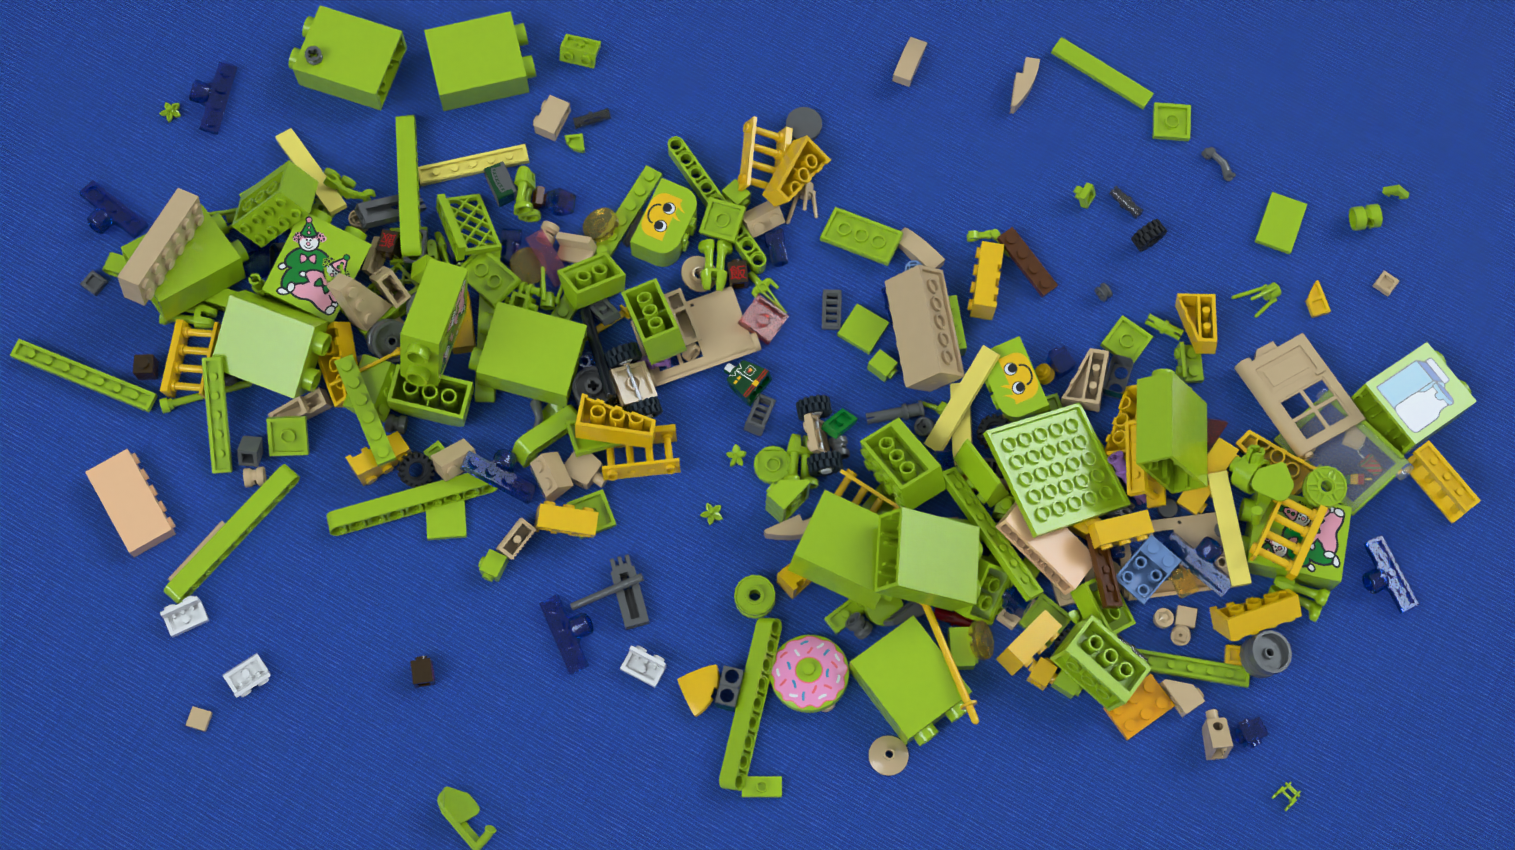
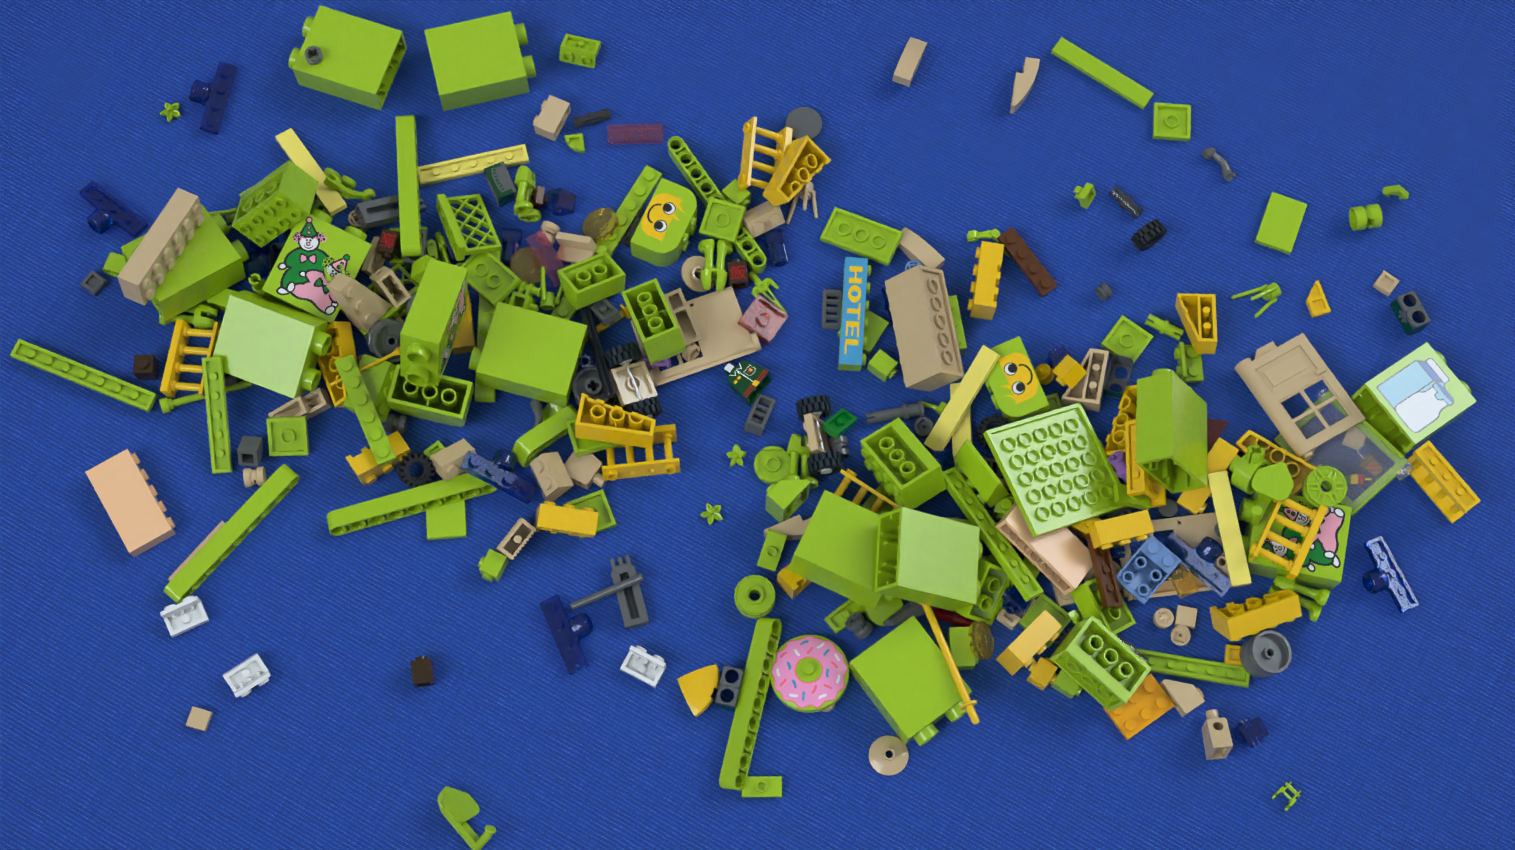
(635, 133): none -> clear pink tile
(771, 550): none -> lime plate
(853, 314): none -> dark azure brick
(1069, 372): none -> yellow brick
(1140, 501): none -> lime plate
(1406, 321): none -> dark grey piece

